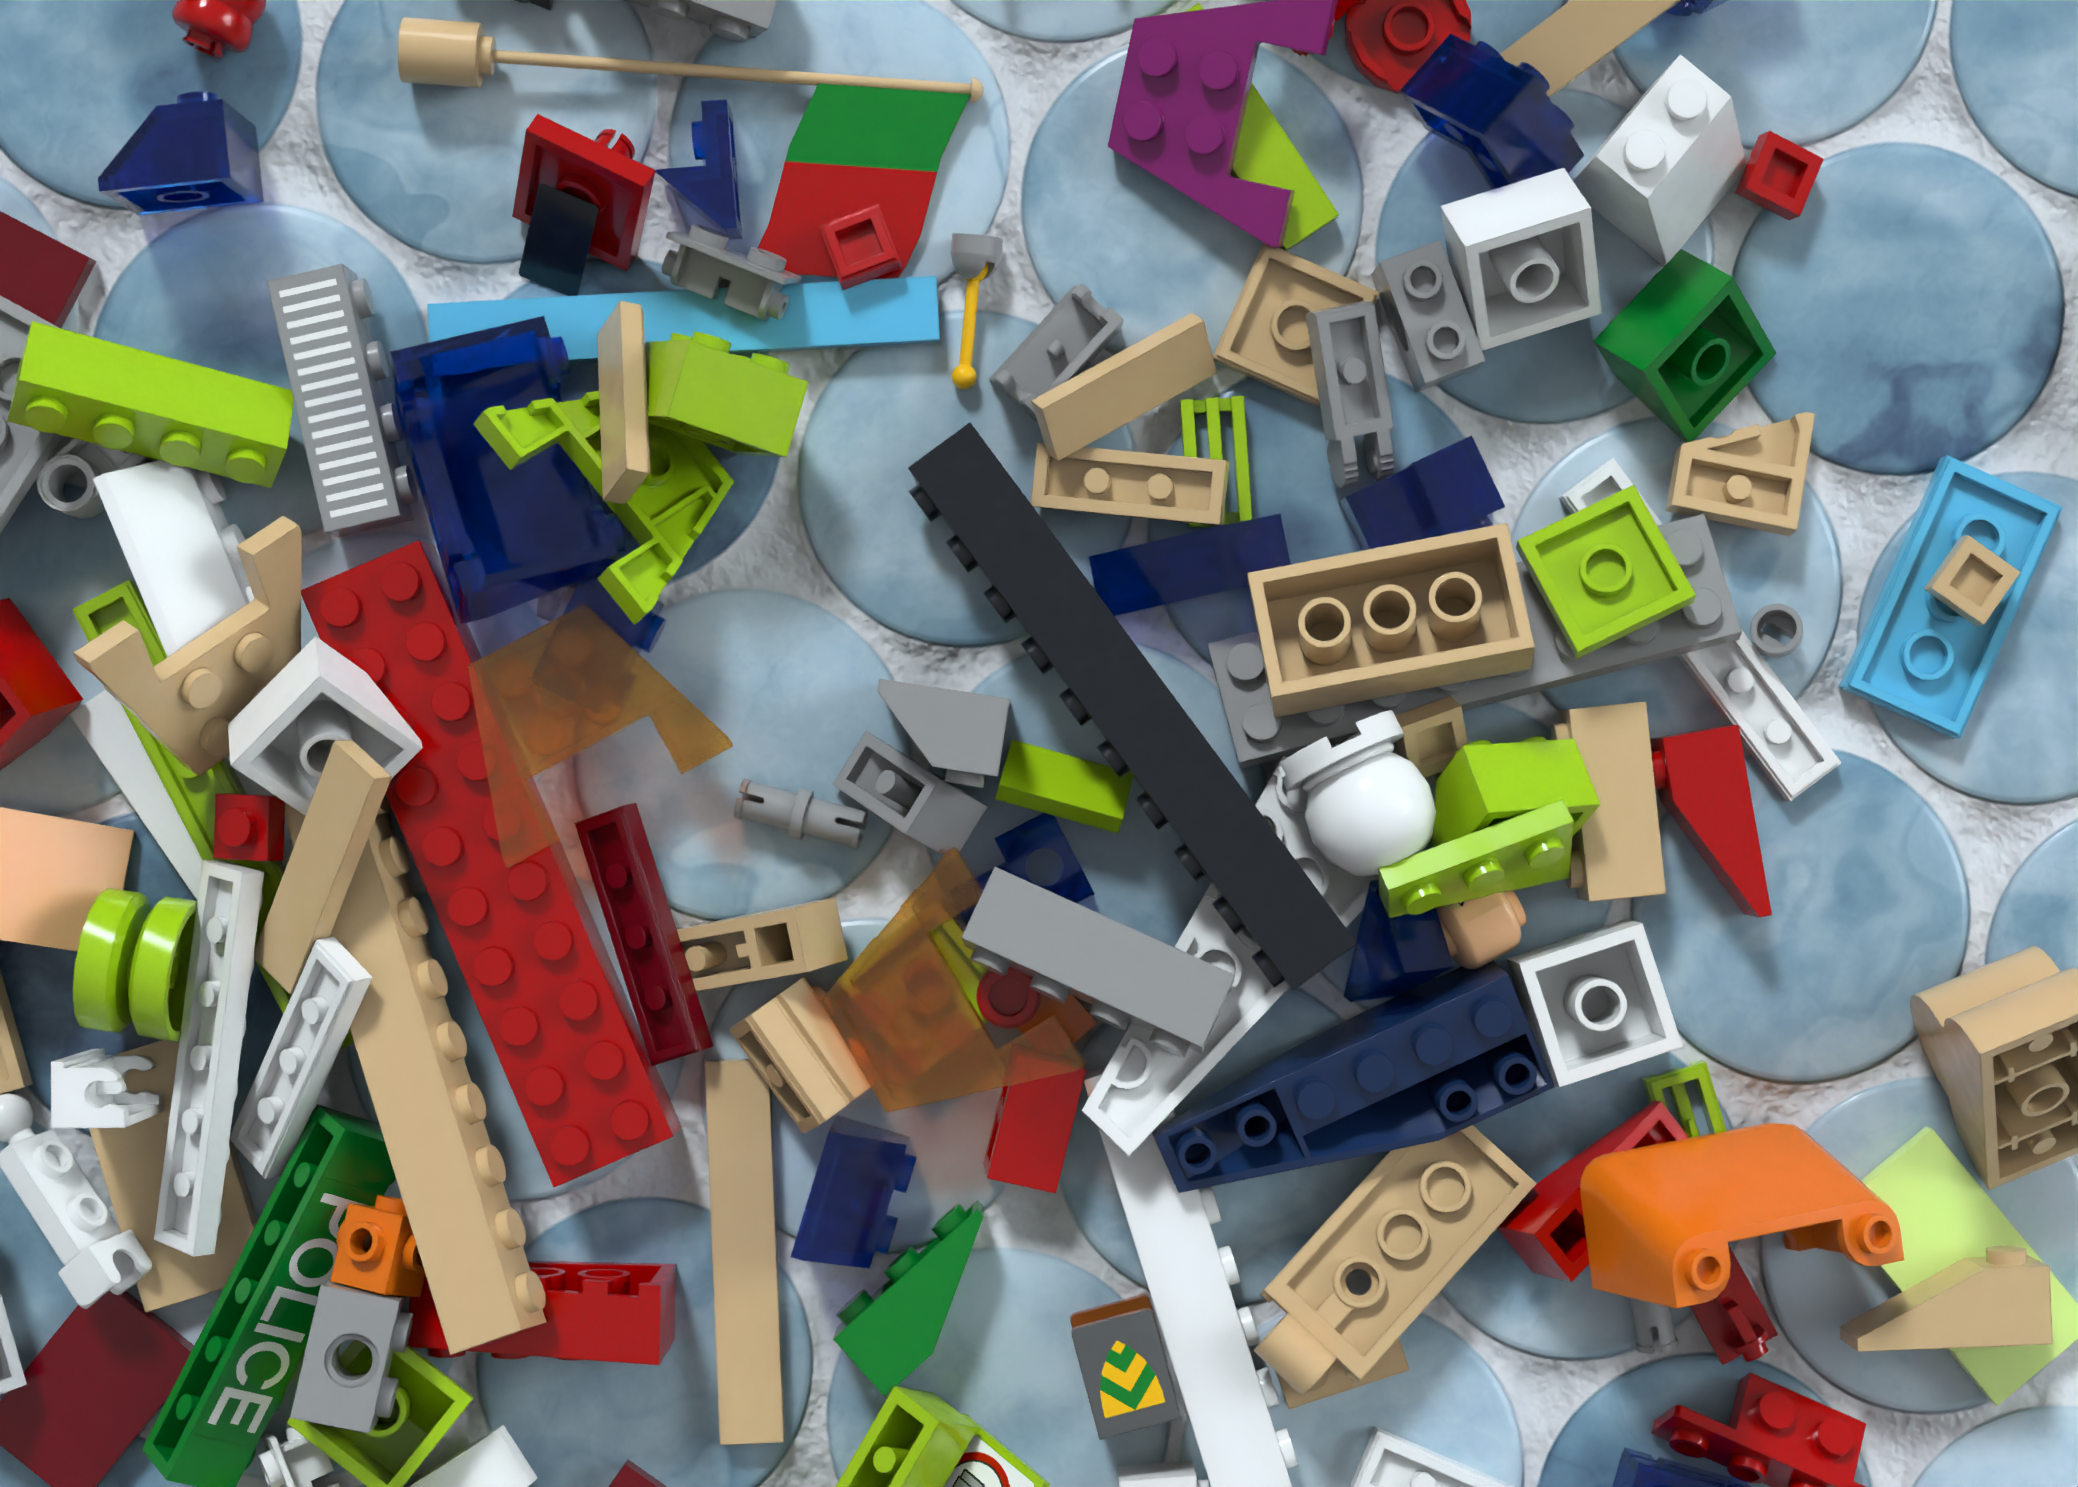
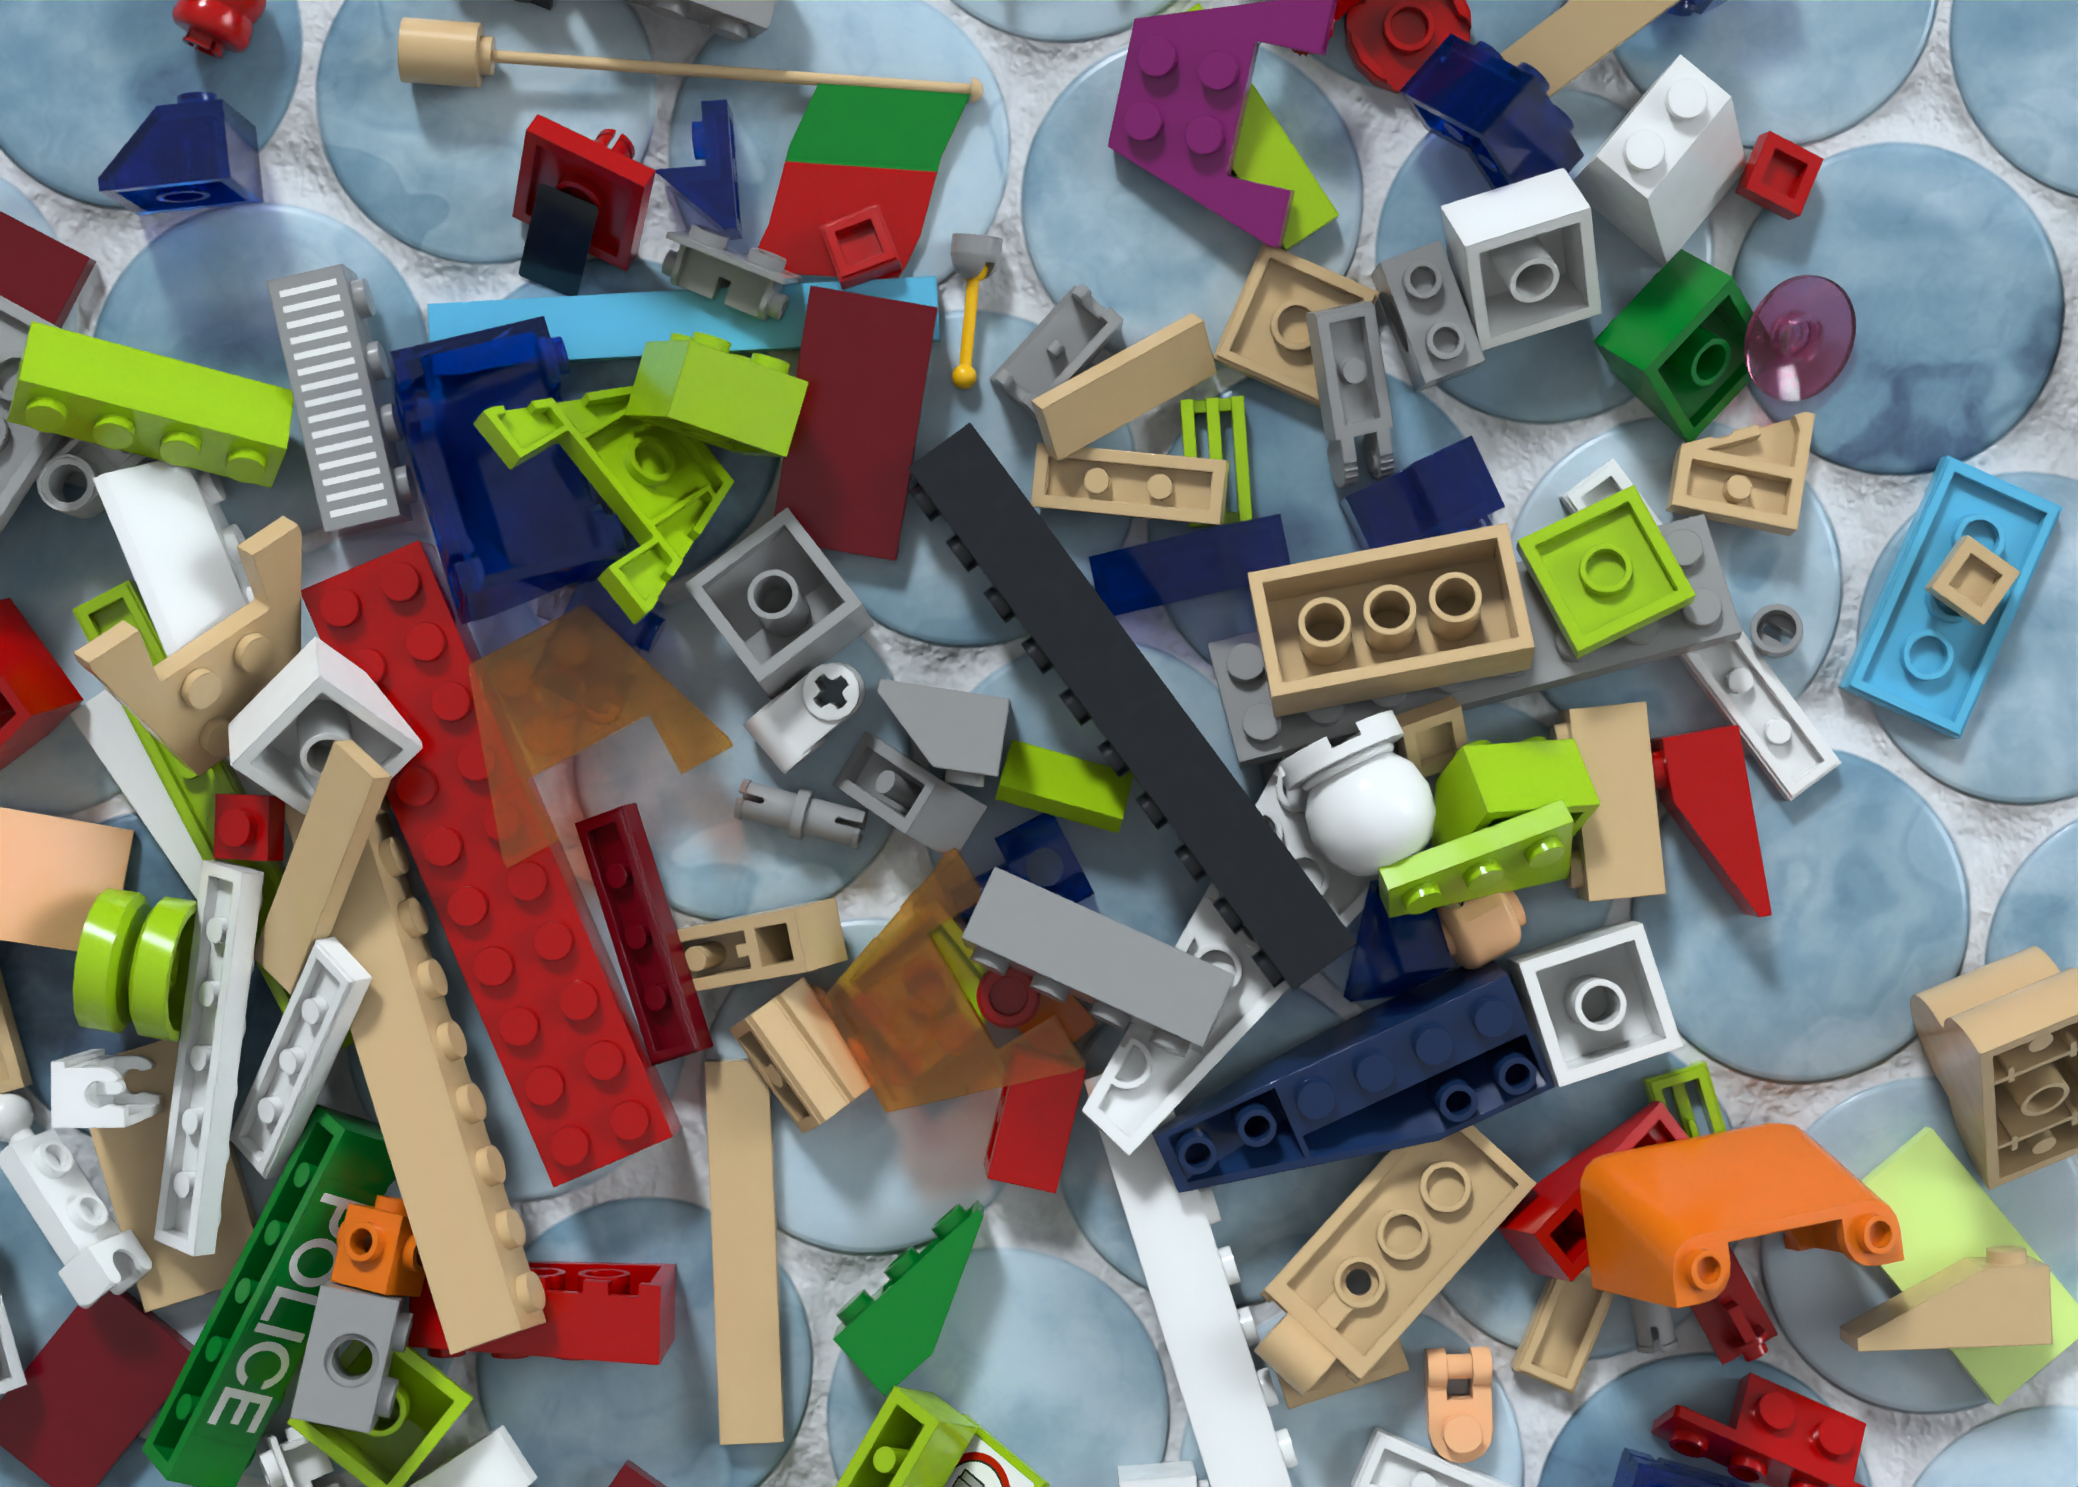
(623, 403): tan tile -> none
(780, 603): none -> light grey slope
(798, 719): none -> white piece
(852, 1194): clear blue slope -> none
(857, 420): none -> dark red tile
(1124, 1366): piece -> none
(1459, 1423): none -> light nougat plate
(1562, 1331): none -> tan tile
(1818, 343): none -> clear pink dish

